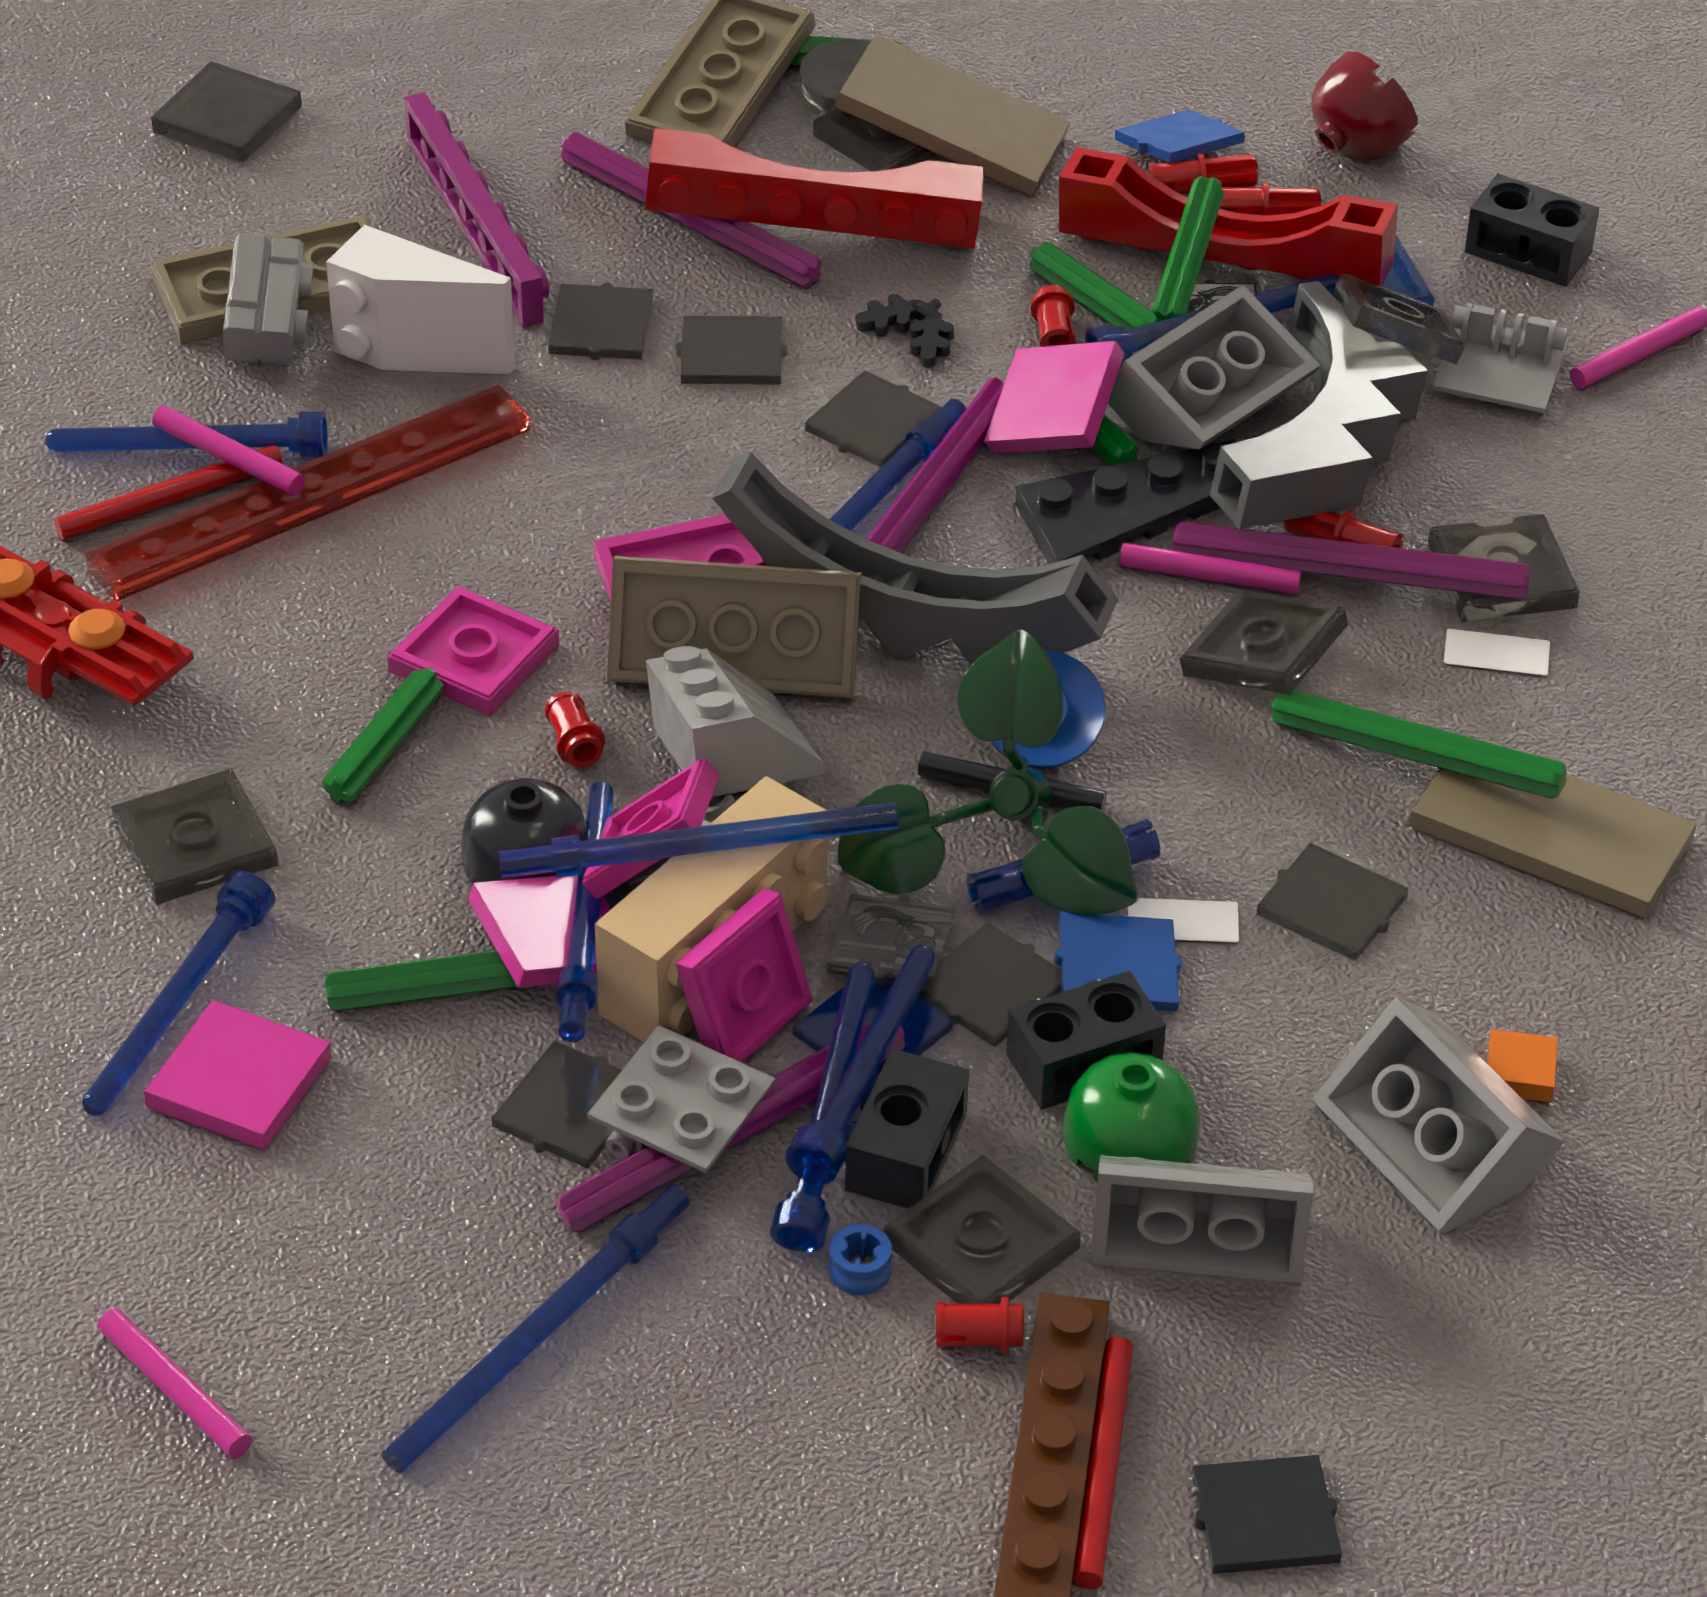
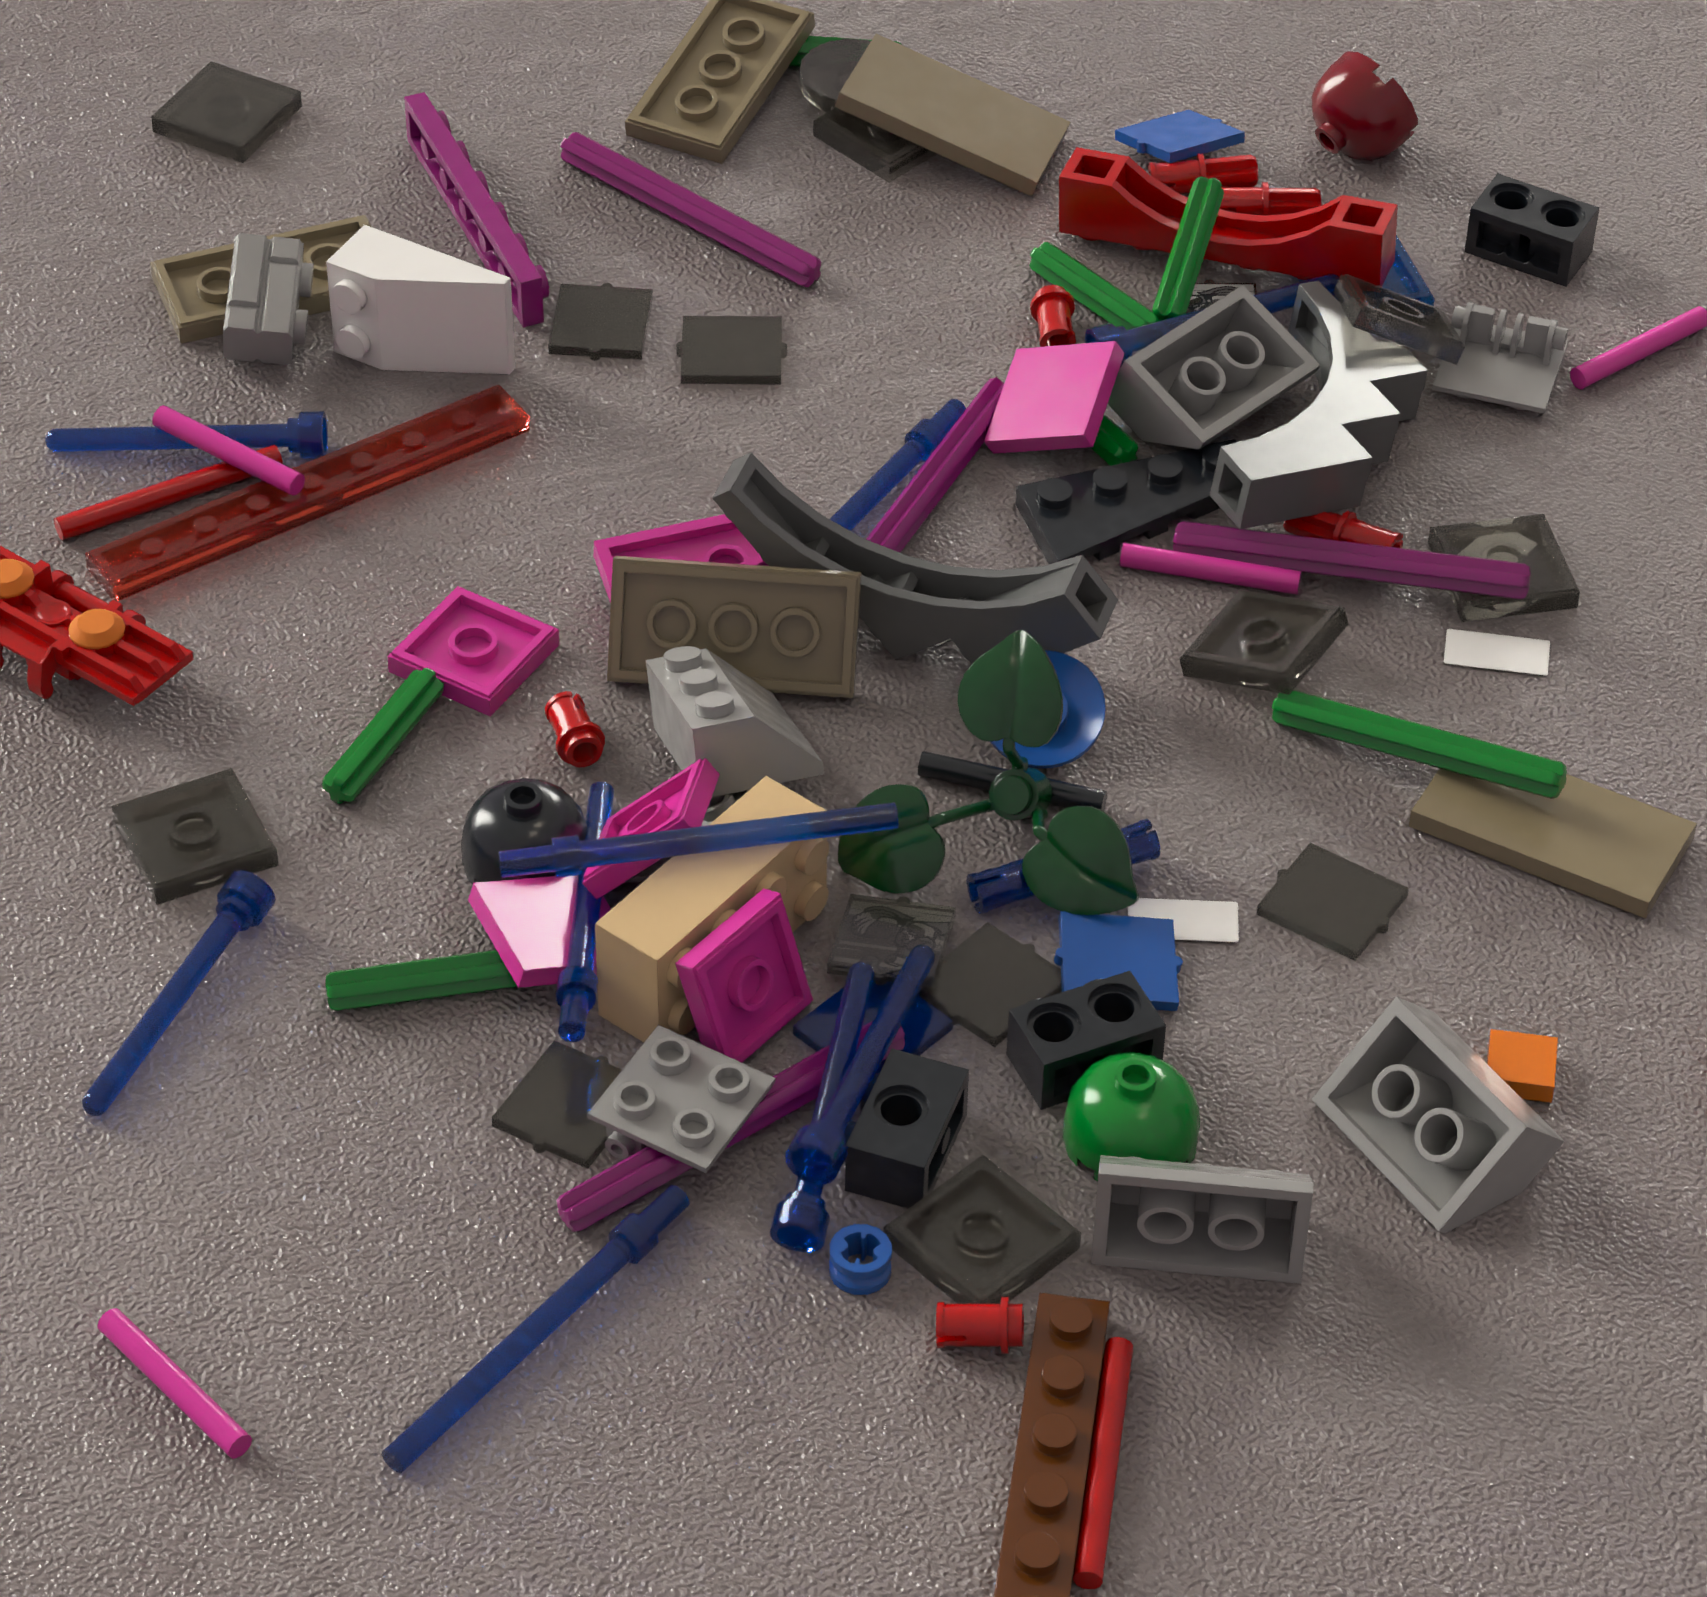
(238, 1074): dark pink tile -> none
(870, 417): clear smoke piece -> none
(910, 203): red arch -> none
(929, 335): black animal -> none
(1266, 1514): black piece -> none

